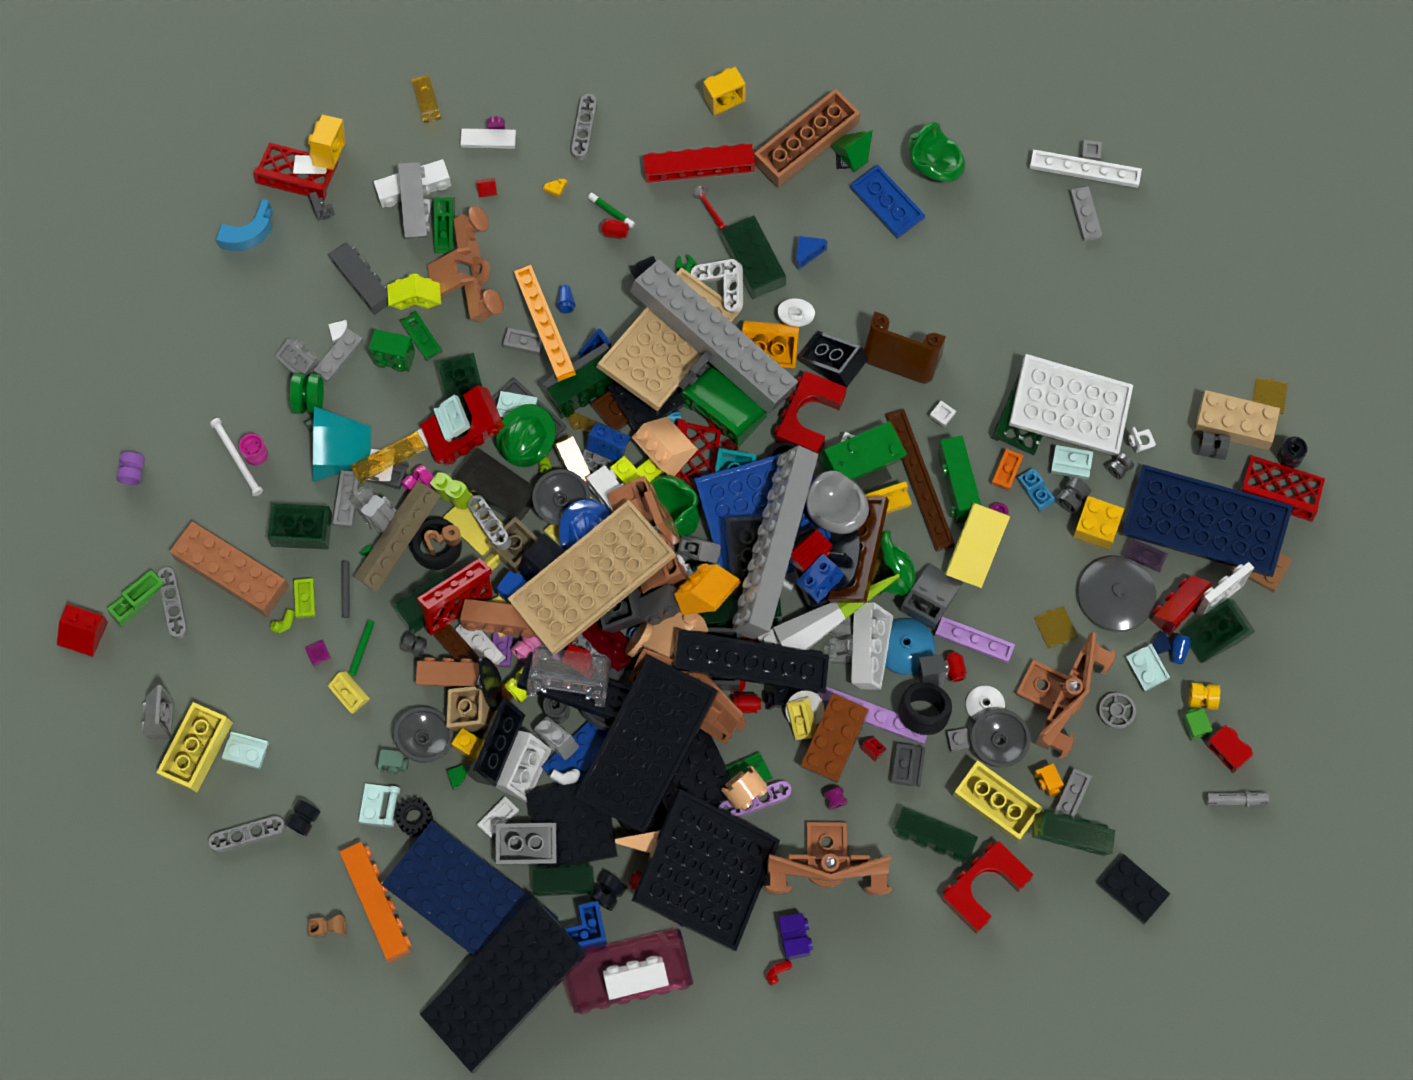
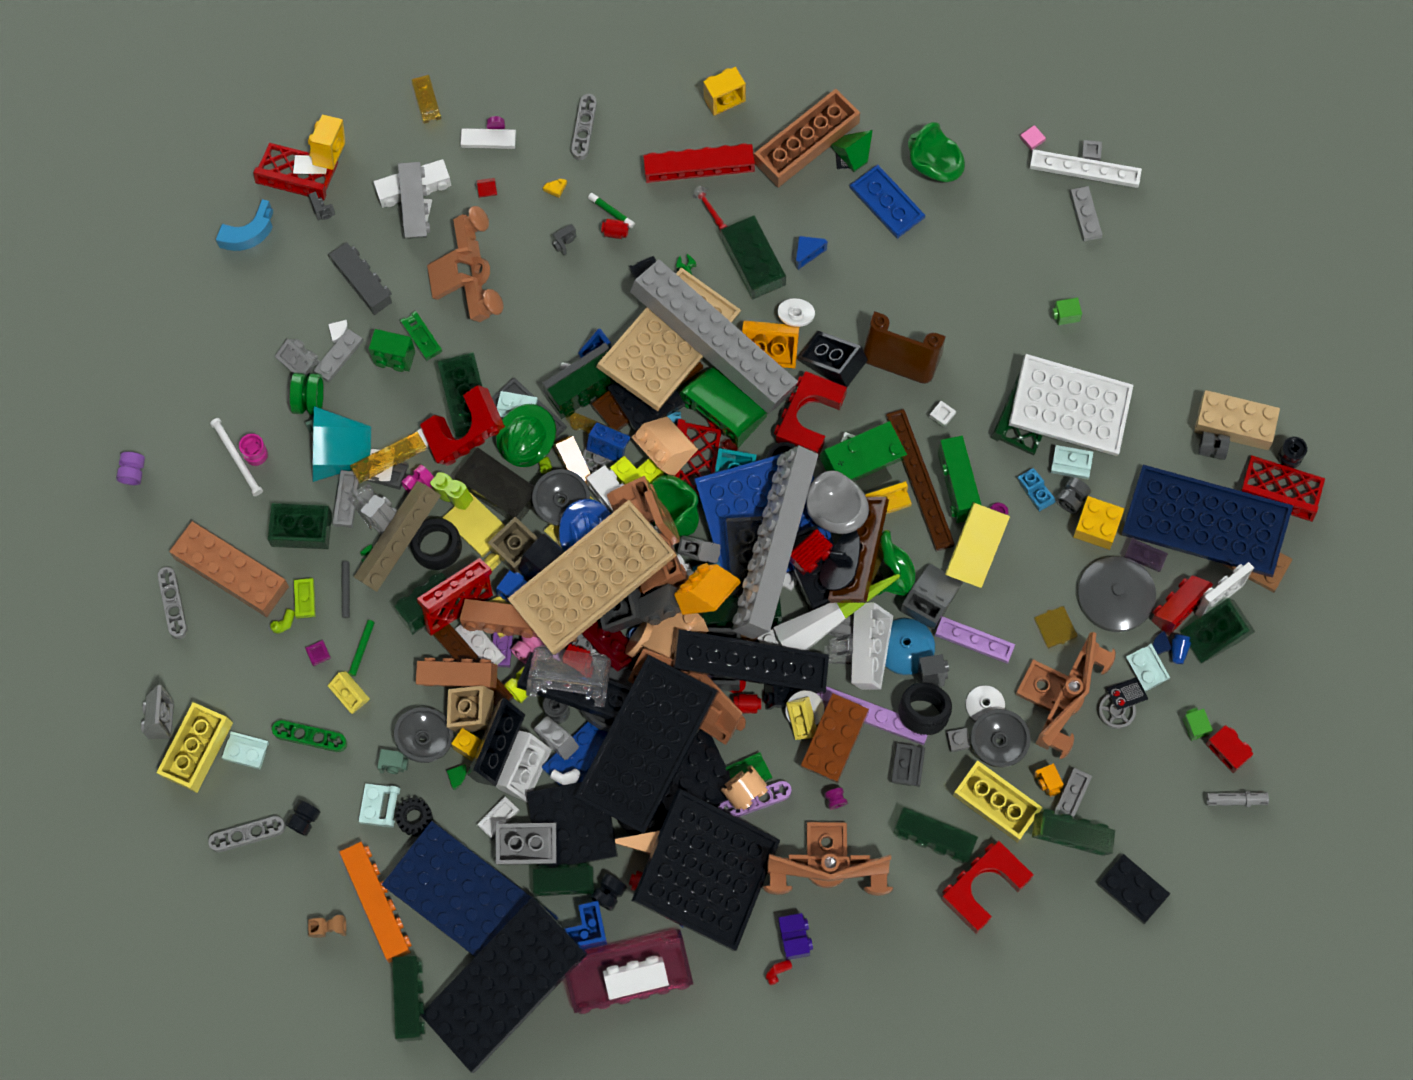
(80, 630): red slope -> none
(135, 598): bright green slope -> none
(308, 739): none -> green beam
(408, 998): none -> clear green brick
(414, 291): neon yellow brick -> none
(414, 645): flat silver wheel -> none
(443, 224): green slope -> none
(450, 535): medium nougat leg -> none
(451, 418): light aqua plate -> none
(489, 522): light grey beam -> none
(489, 681): black shield -> none
(523, 341): light grey plate -> none
(544, 323): light orange plate -> none
(563, 237): none -> dark grey bracket
(565, 300): blue cone -> none
(697, 369): dark grey plate -> none
(728, 277): white beam -> none
(820, 578): blue brick -> none
(873, 748): red slope -> none
(956, 667): red brick -> none
(1007, 469): orange plate -> none
(1032, 137): none -> bright pink tile
(1067, 311): none -> bright green brick
(1120, 466): flat silver wheel -> none
(1127, 693): none -> black sticker
(1135, 441): white bracket -> none
(1204, 696): yellow wheel -> none
(1270, 393): clear yellow piece -> none

